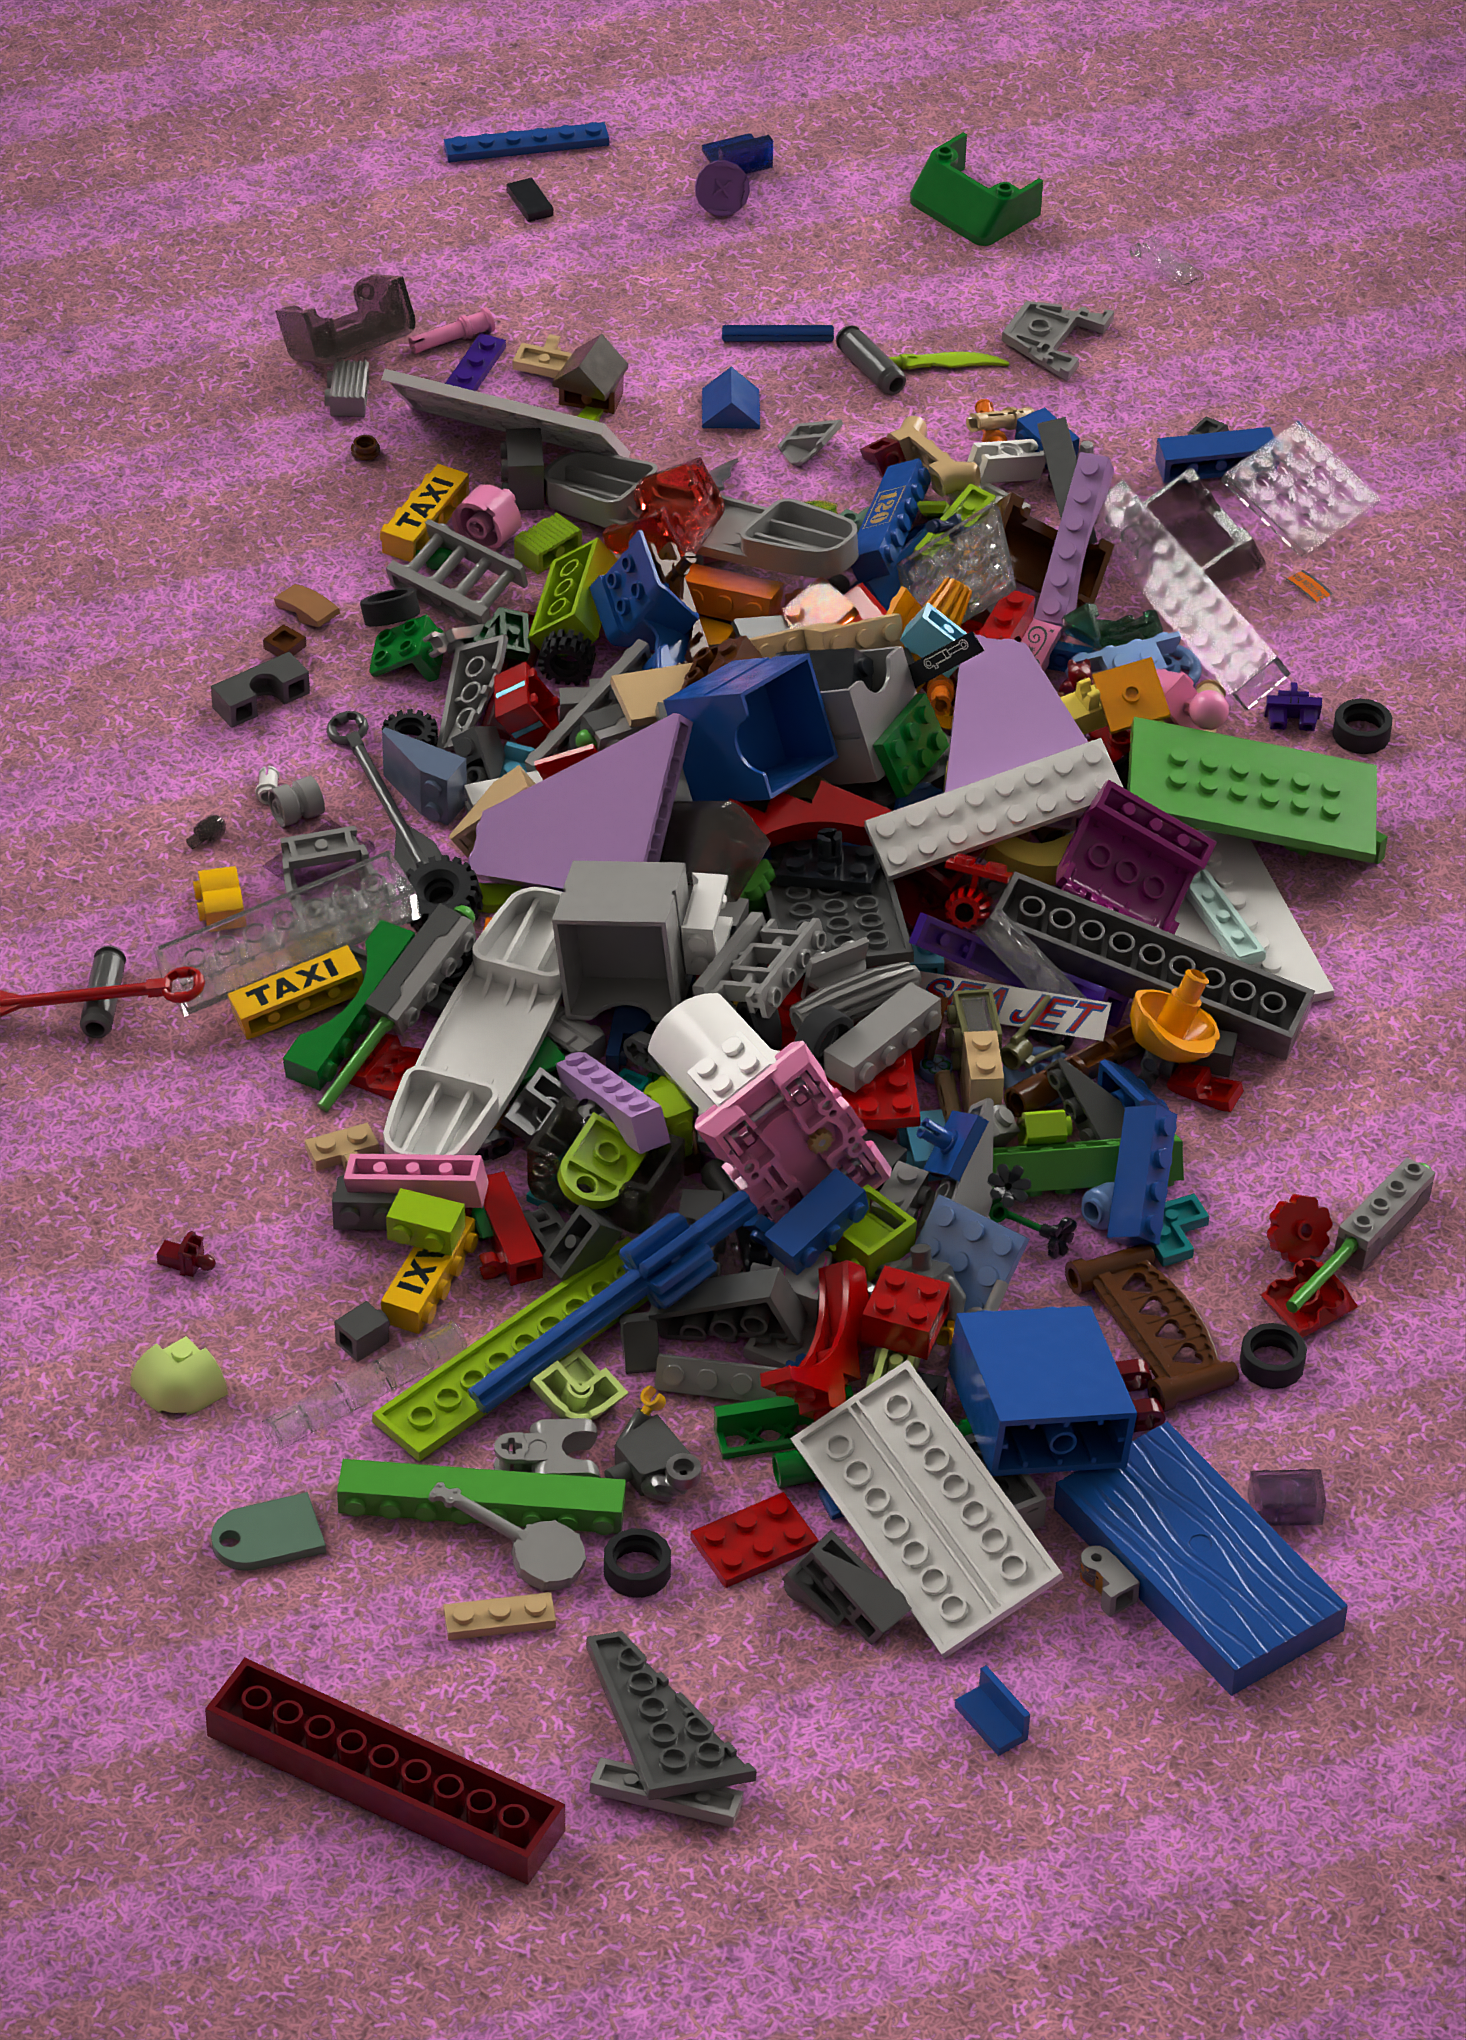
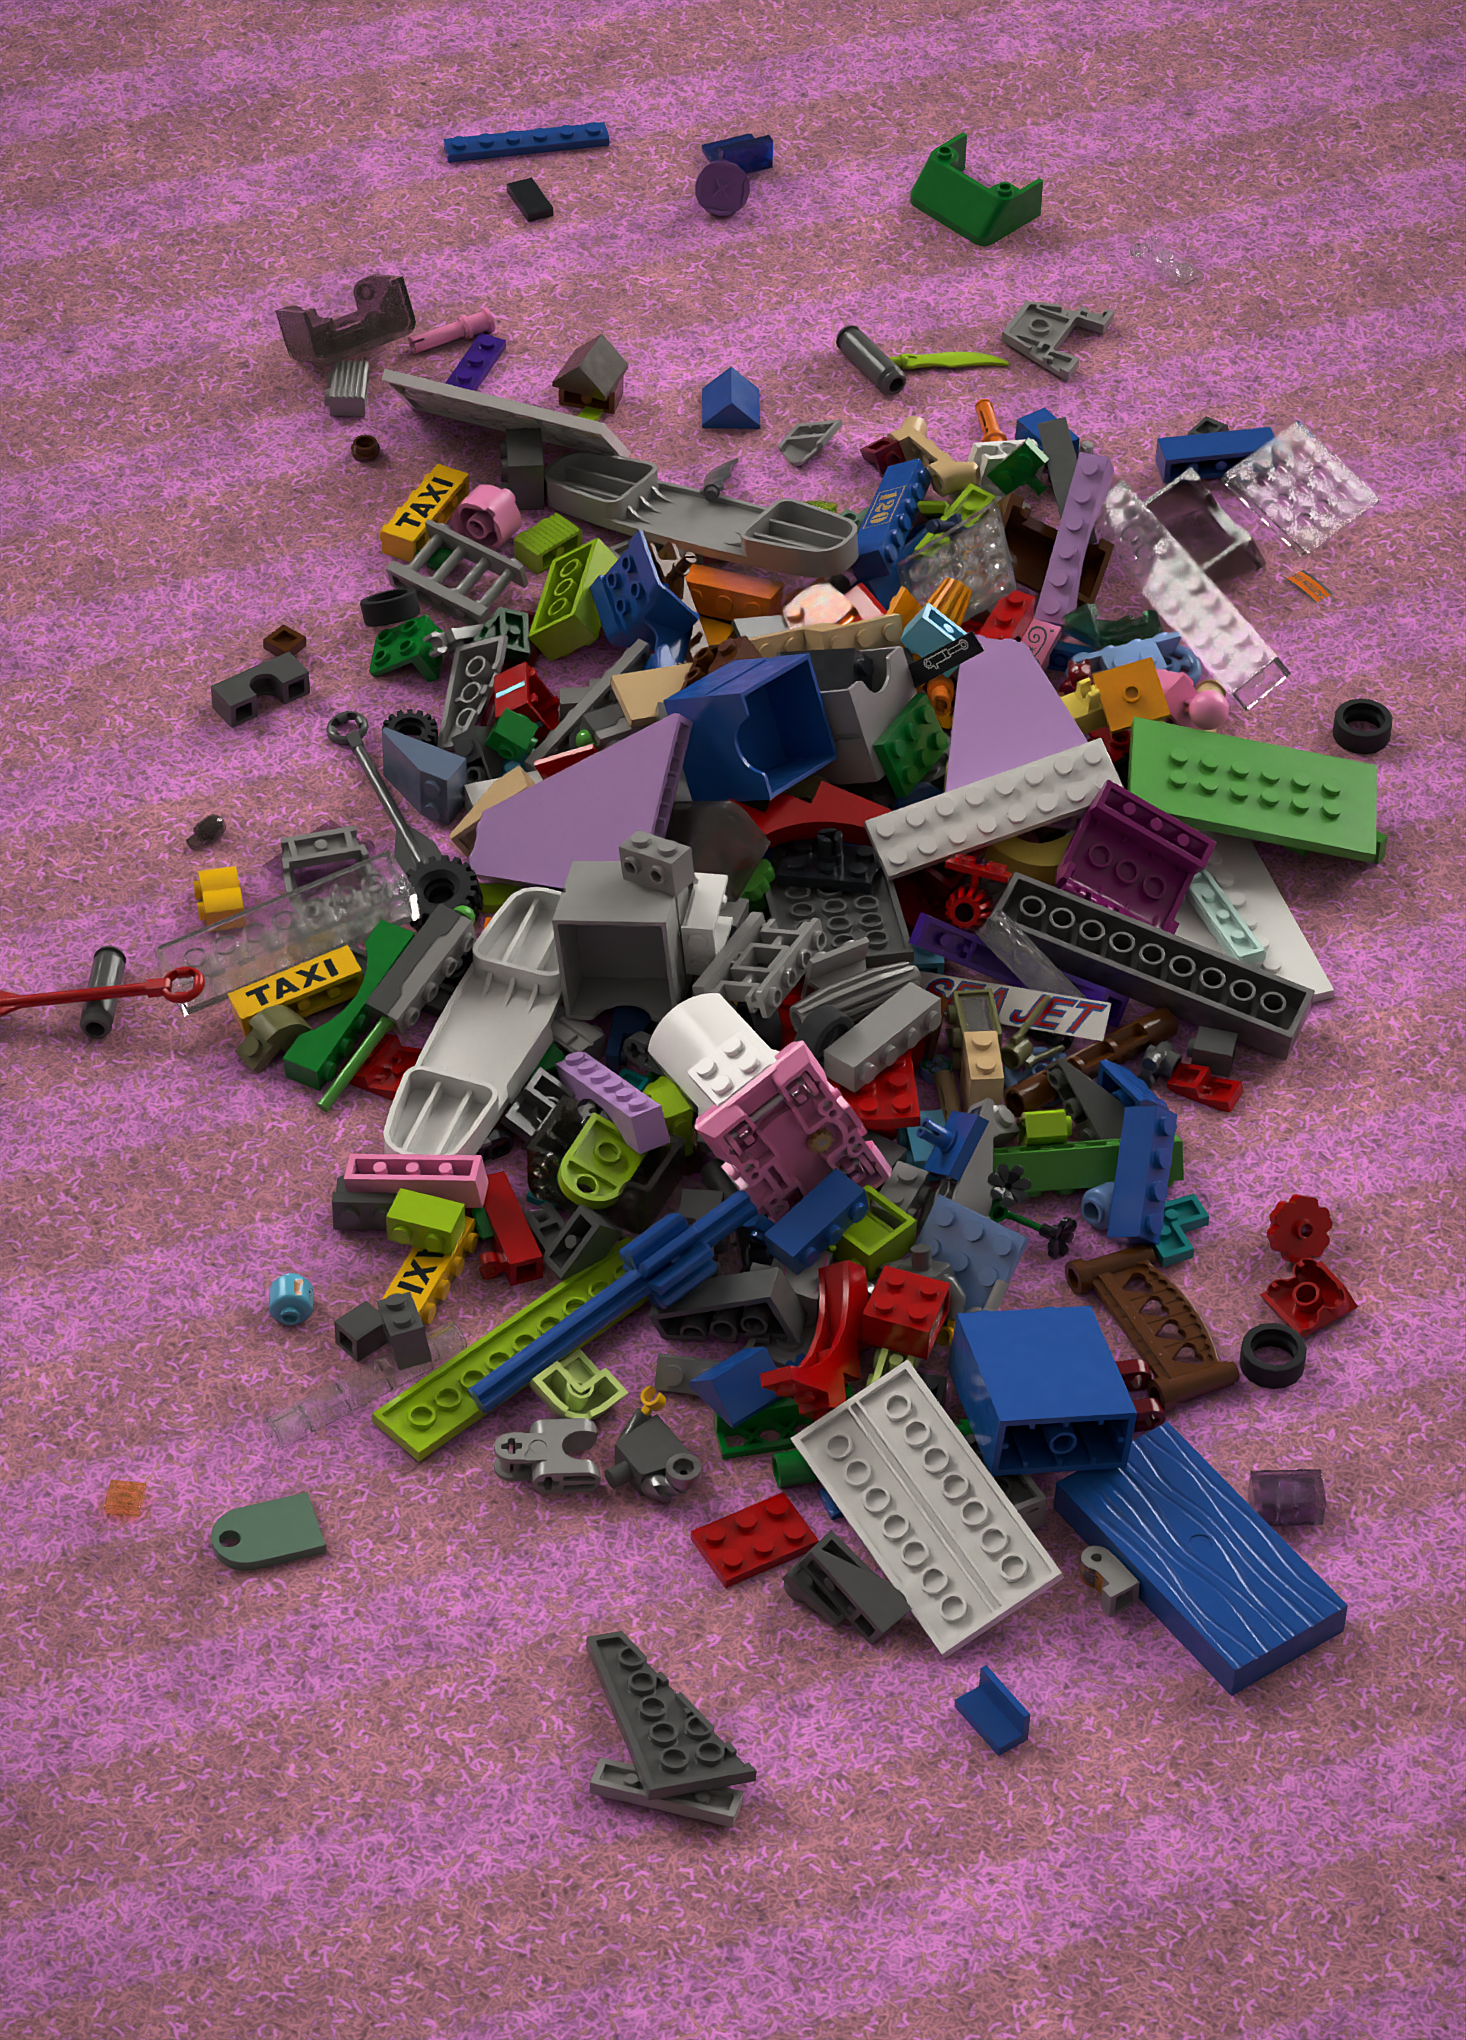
(125, 1498): none -> tile
(178, 1378): yellowish green brick -> none
(185, 1256): dark red piece -> none
(266, 782): white pin -> none
(272, 1030): none -> olive brick
(291, 1297): none -> medium azure head
(296, 801): light grey wheel -> none
(308, 604): medium nougat slope -> none
(337, 1146): tan plate -> none
(386, 1770): dark red brick -> none
(404, 1330): none -> dark grey brick
(499, 1616): tan plate -> none
(512, 735): none -> green brick
(518, 1497): bright green brick -> none
(529, 1062): none -> white sticker
(541, 360): tan plate -> none
(542, 1553): light grey piece -> none
(570, 645): black tyre -> none
(637, 1584): black tyre -> none
(639, 1342): dark grey slope -> none
(656, 863): none -> light grey brick
(676, 507): clear red windscreen -> none
(735, 1386): none -> blue slope
(777, 333): blue axle -> none
(996, 419): tan pin -> none
(1020, 469): none -> green plate
(1173, 1022): light orange piece -> none
(1293, 705): dark purple hips -> none
(1373, 1224): piece -> none

